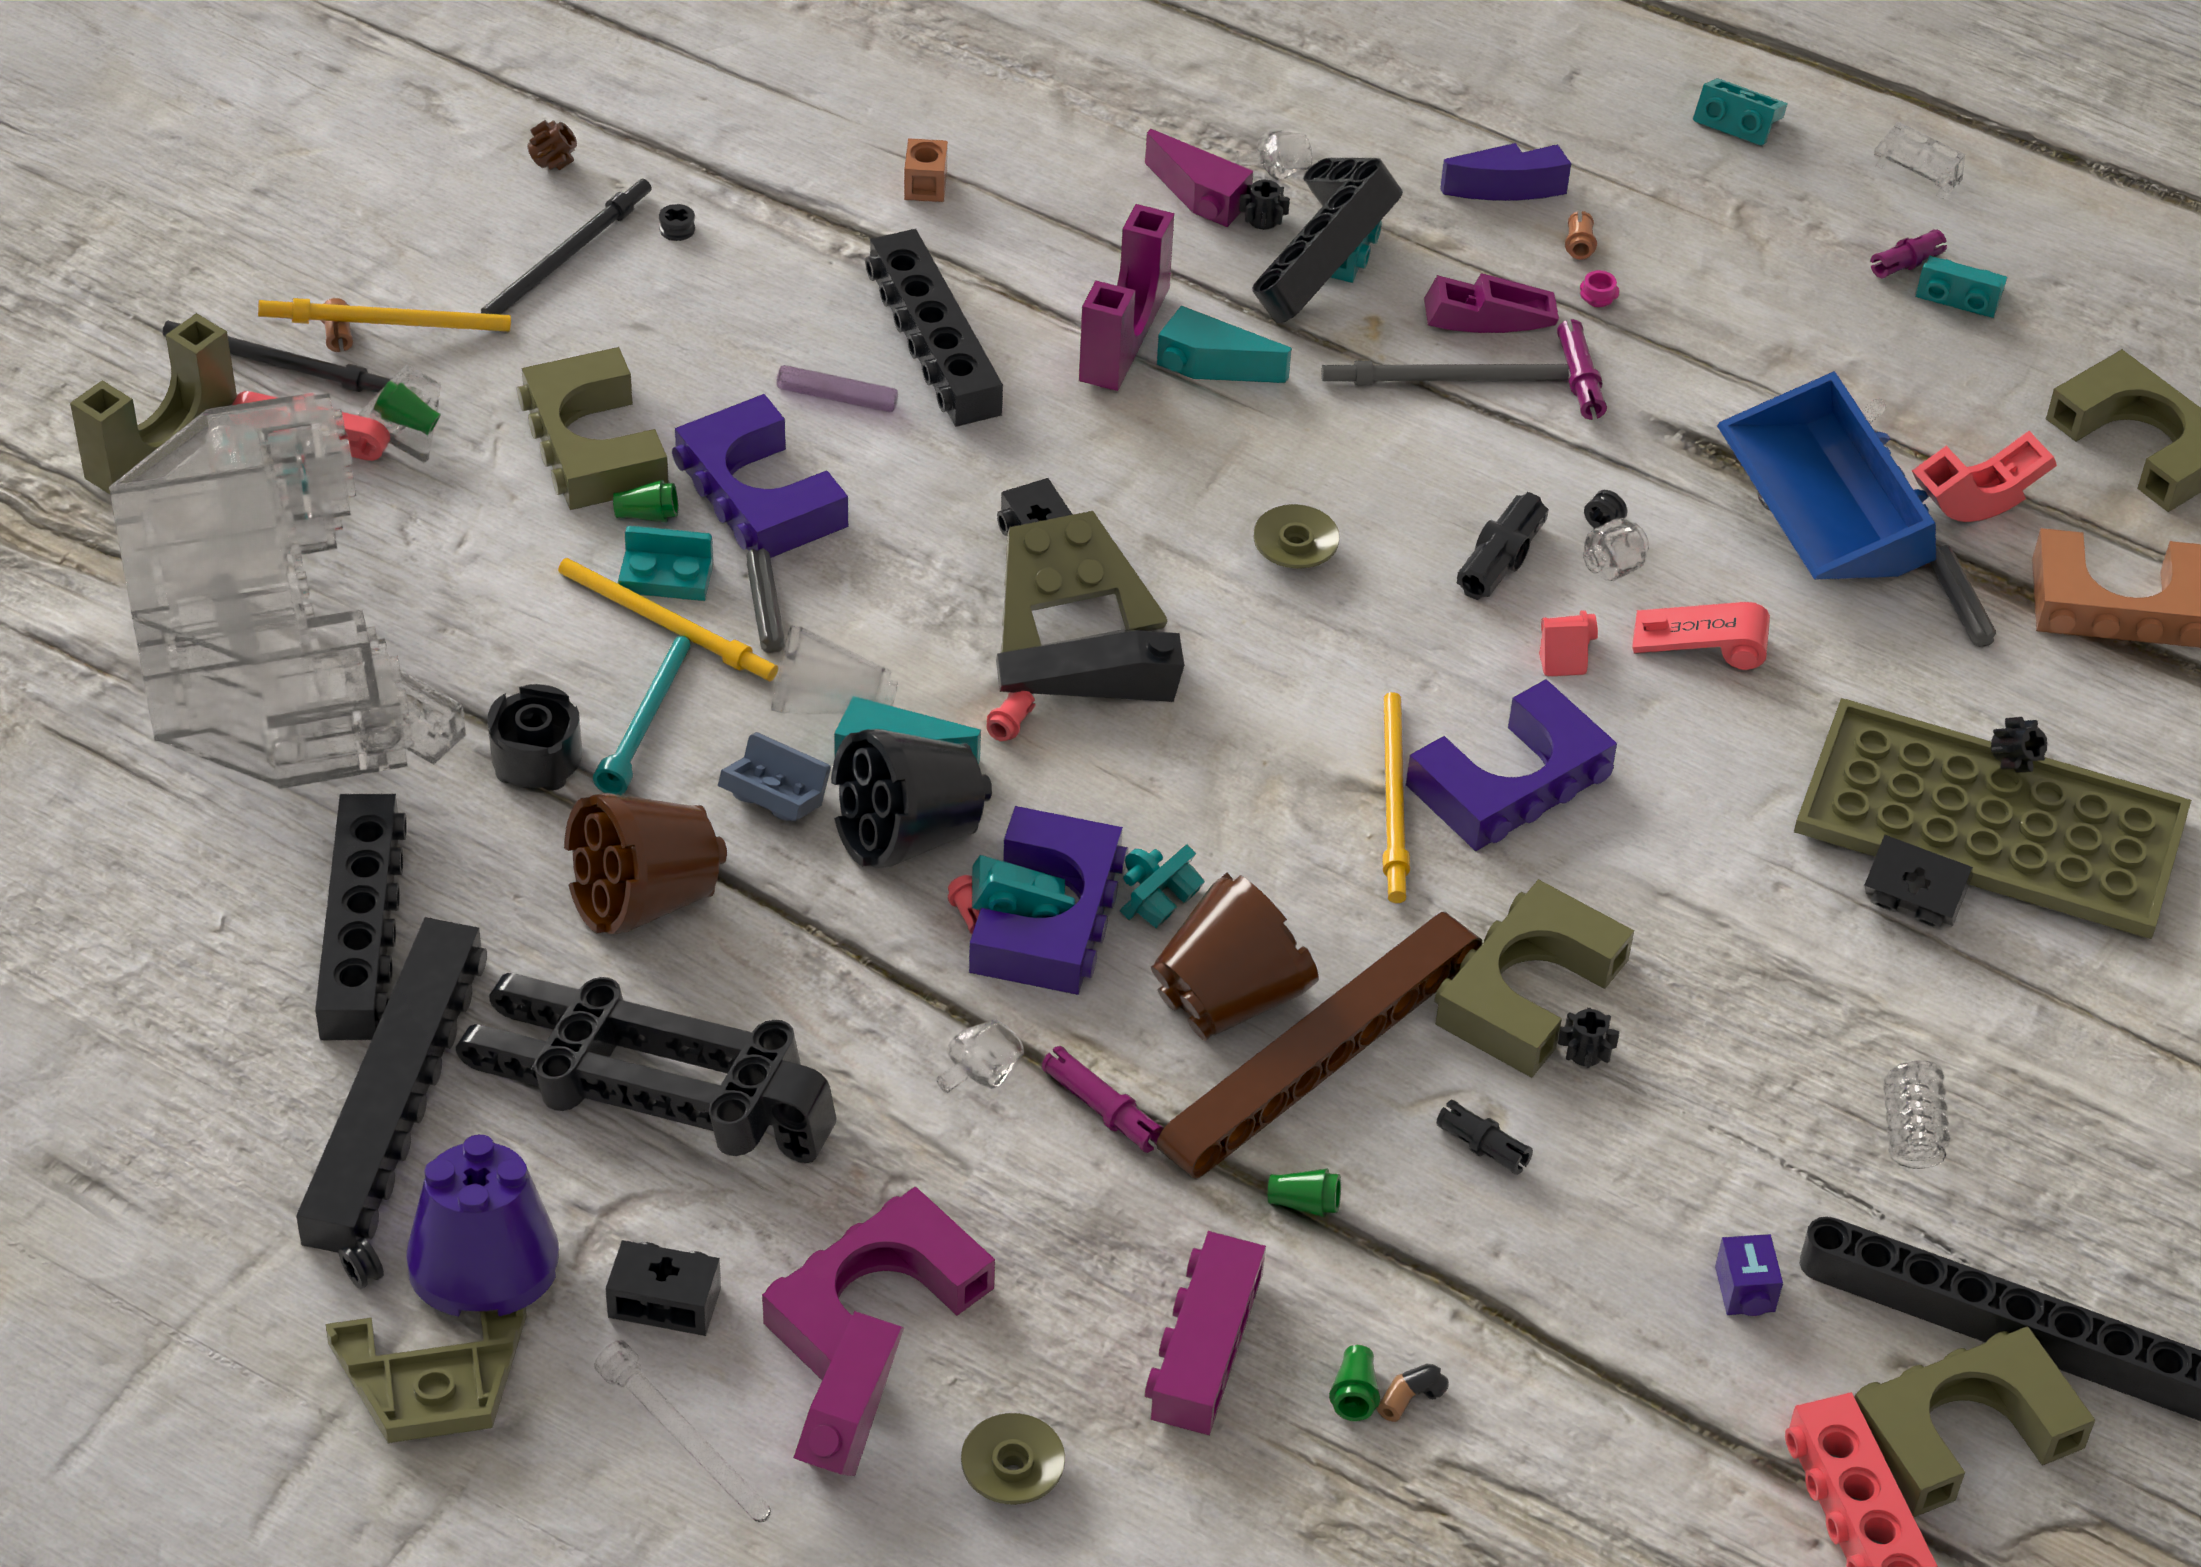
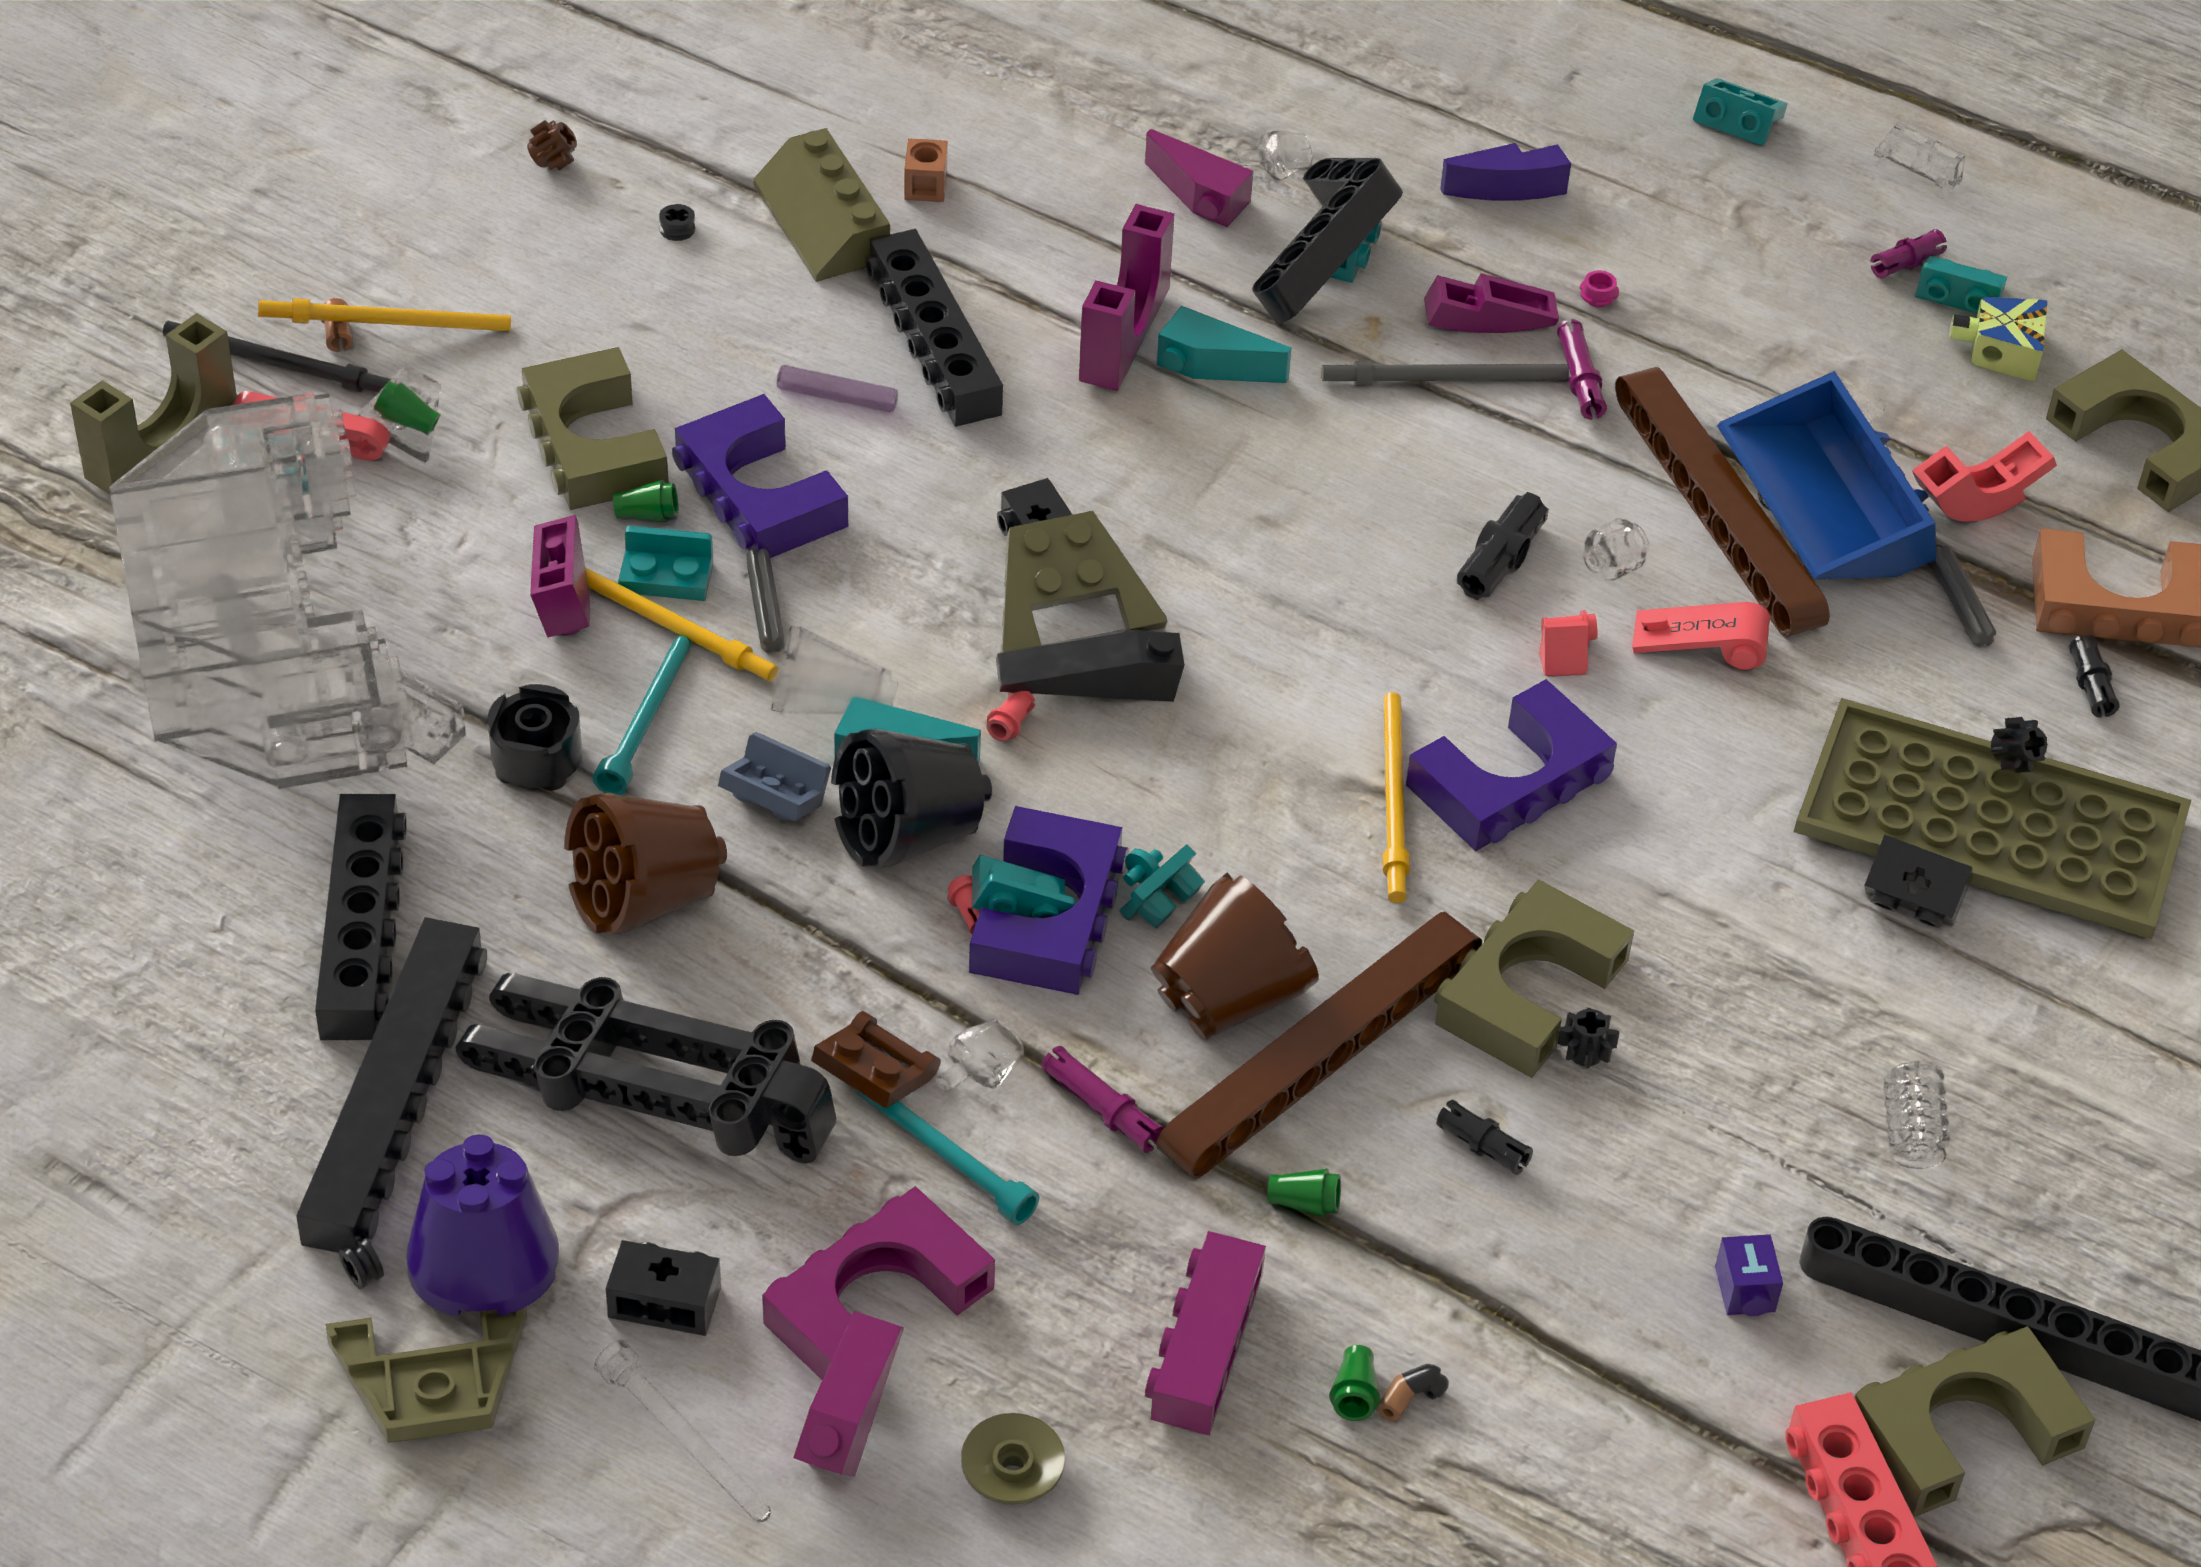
(559, 577): none -> magenta slope
(616, 209): black bar -> none
(821, 204): none -> olive slope
(870, 1070): none -> reddish brown plate
(1014, 1199): none -> teal piece
(1264, 204): black gear -> none
(1296, 536): olive dish -> none
(1580, 241): nougat pin -> none
(1604, 508): black bush -> none
(1722, 502): none -> reddish brown beam
(2005, 335): none -> yellowish green torso
(2094, 676): none -> black pin

